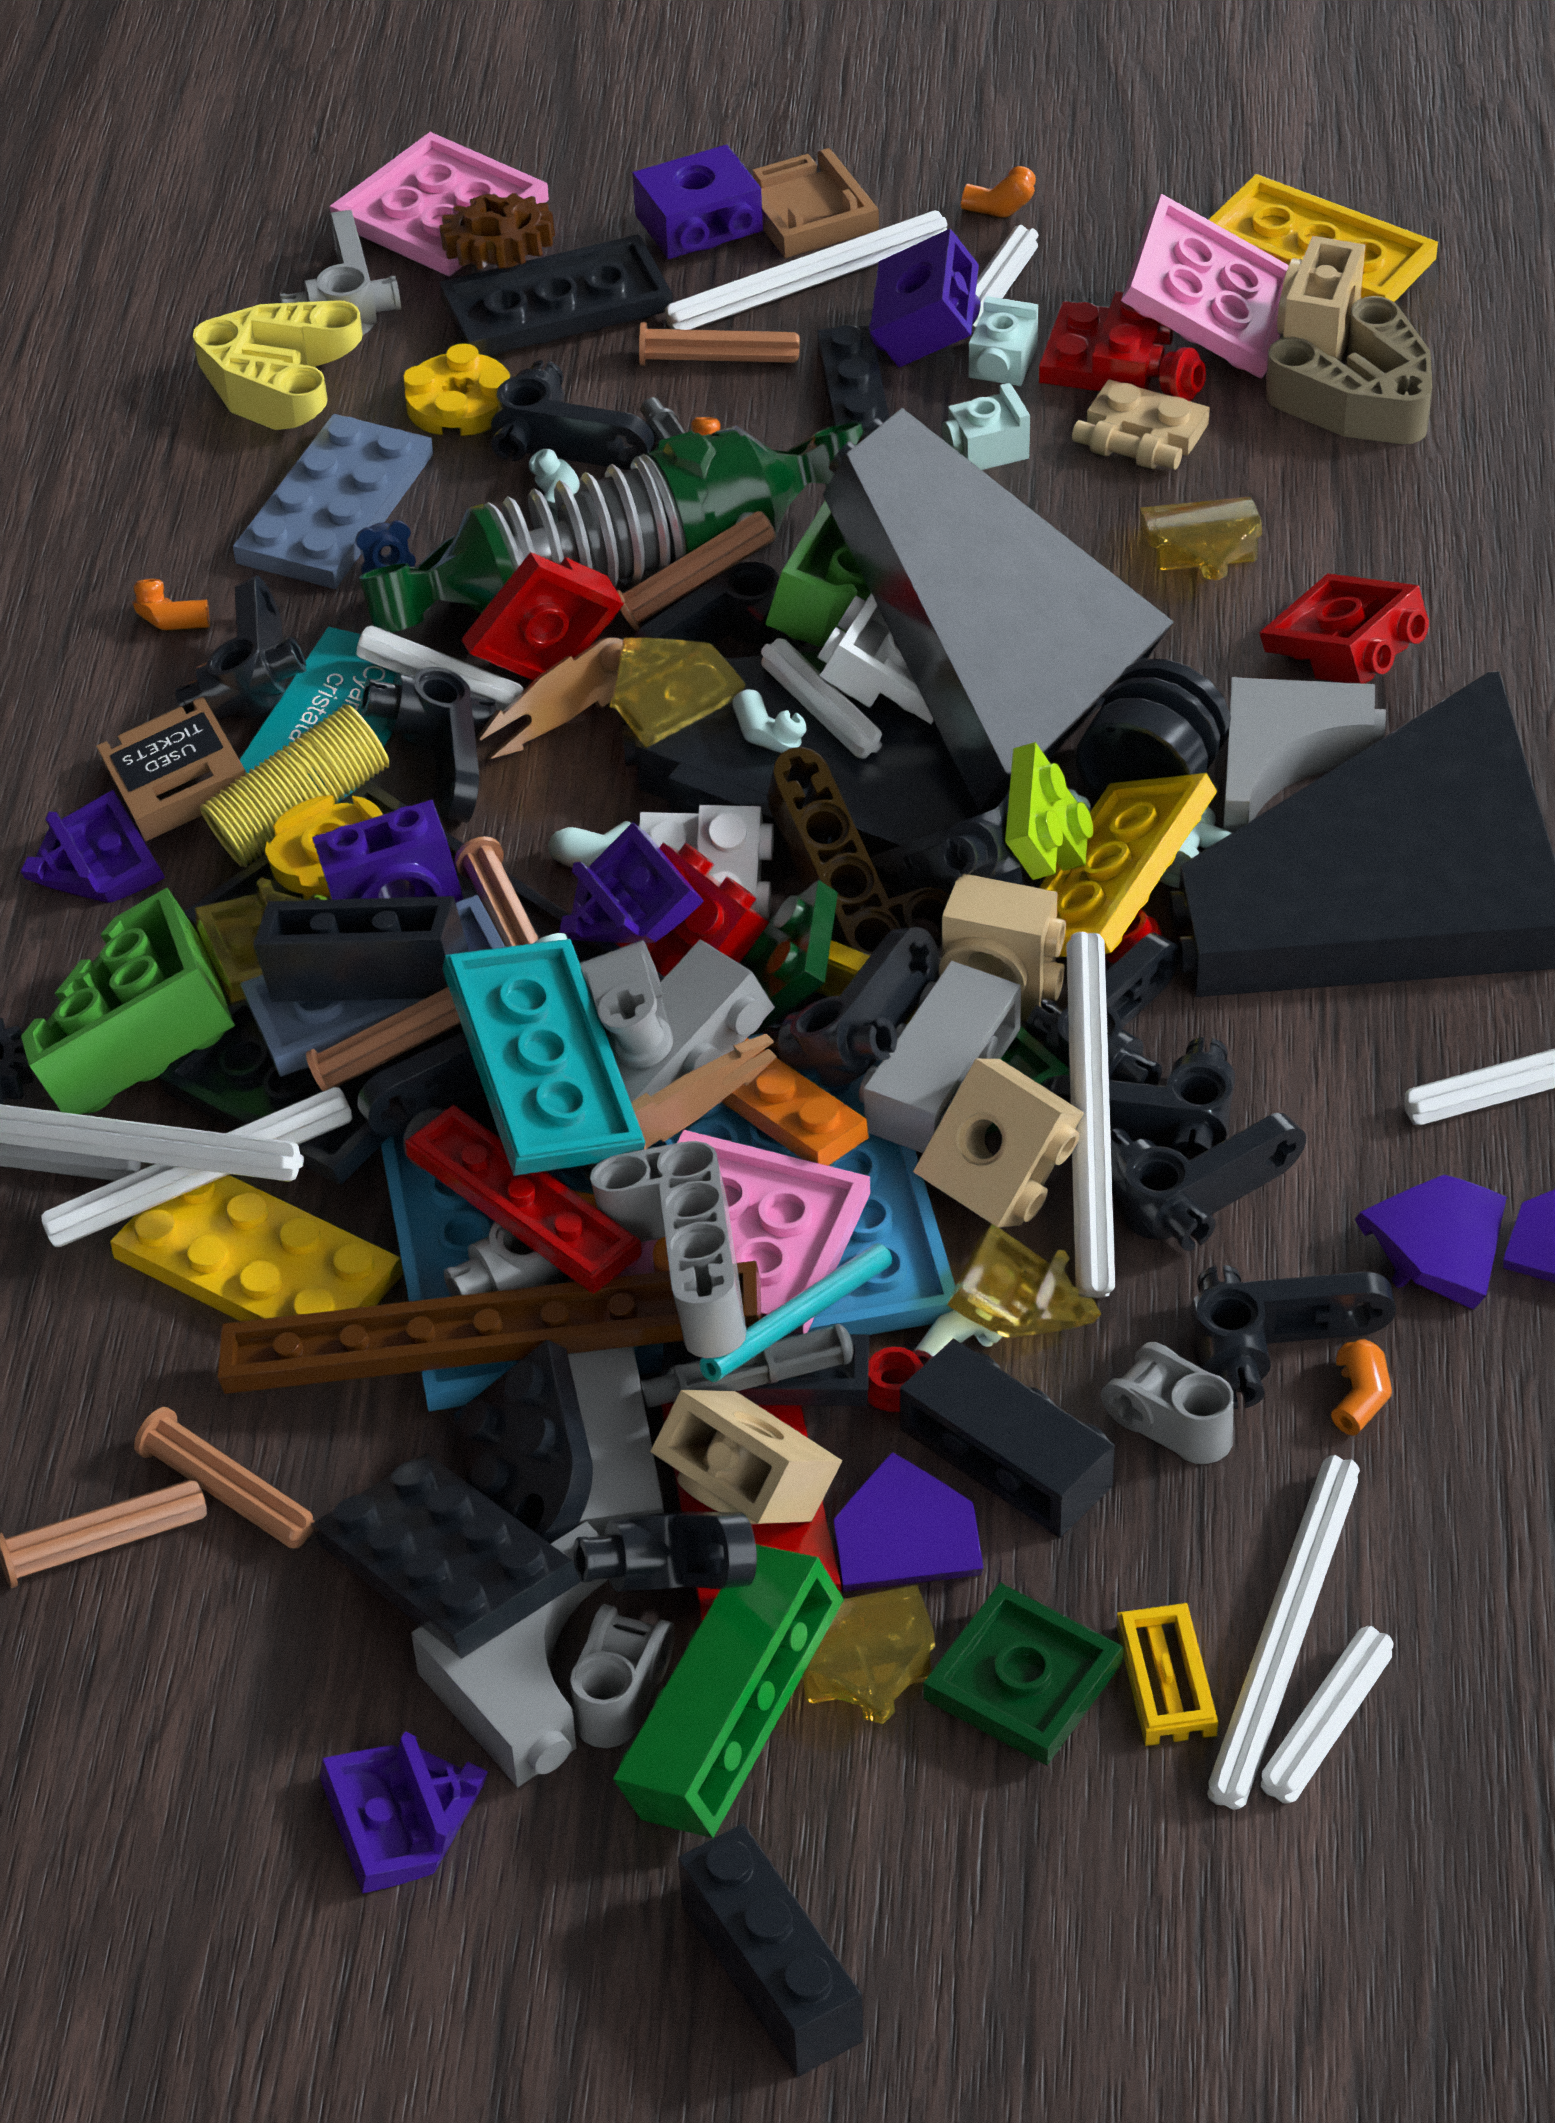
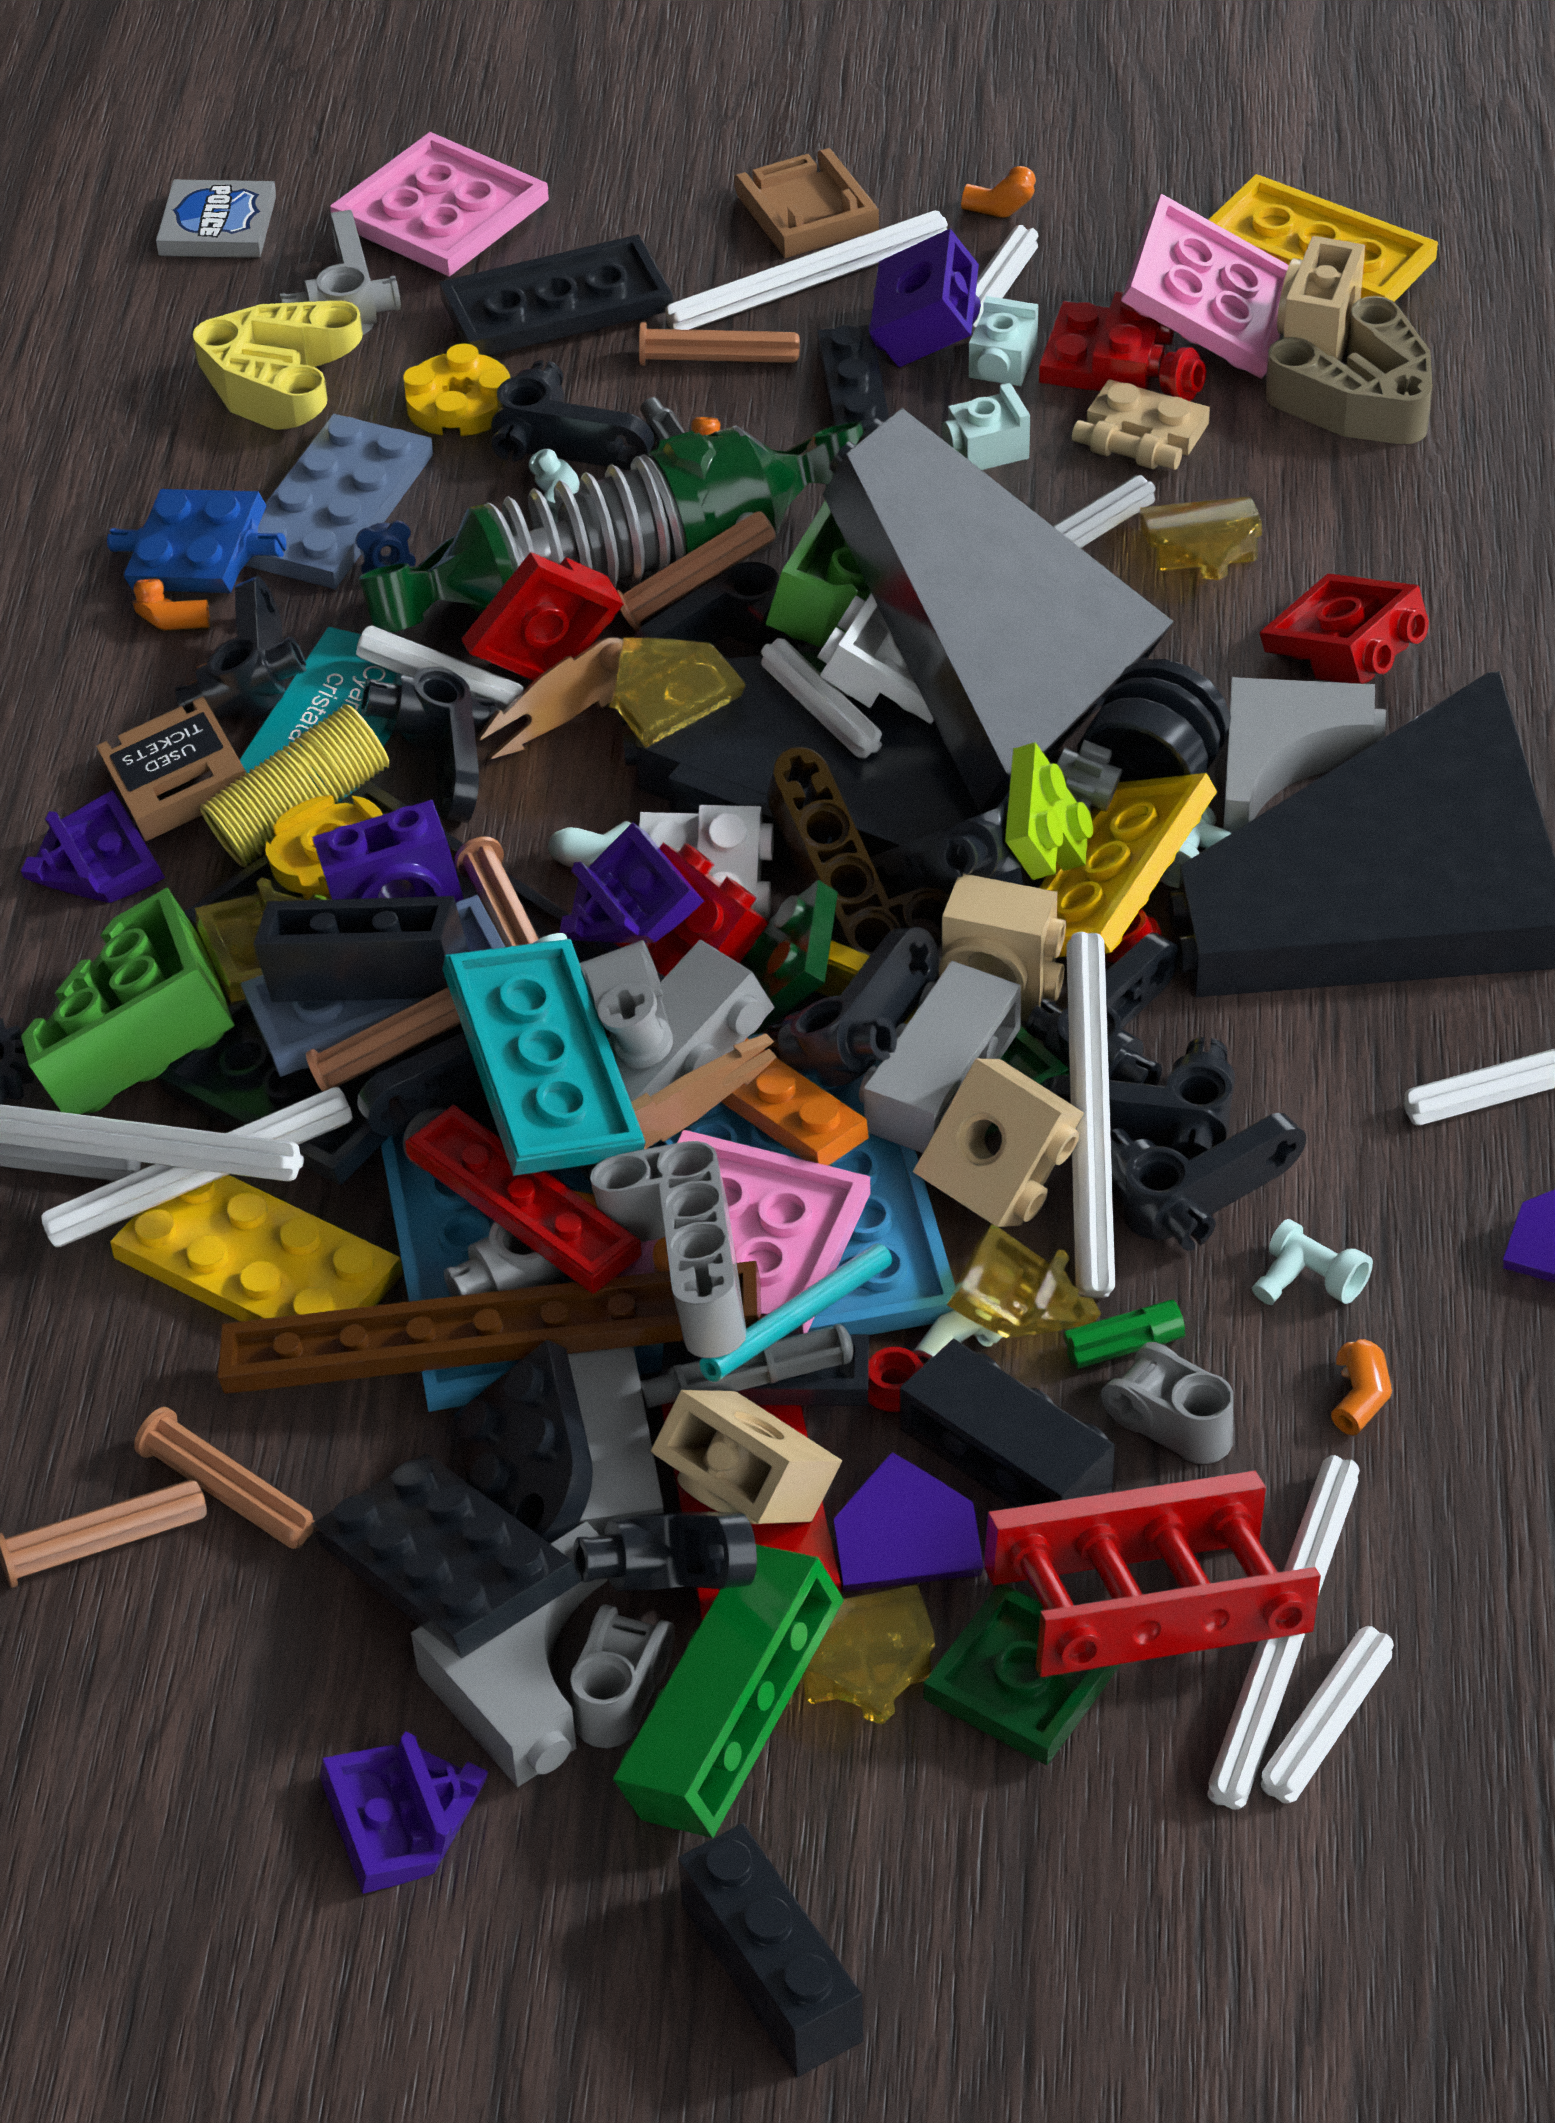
(197, 540): none -> blue plate
(216, 218): none -> tile
(497, 230): reddish brown gear -> none
(697, 201): dark purple brick -> none
(762, 730): light aqua arm -> none
(1090, 775): none -> dark grey gear
(1107, 511): none -> light grey axle
(1124, 1333): none -> green piece
(1139, 1527): none -> red fence
(1176, 1720): yellow tile -> none
(1240, 1318): black piece -> none
(1343, 1272): none -> light aqua piece
(1440, 1236): dark purple slope -> none

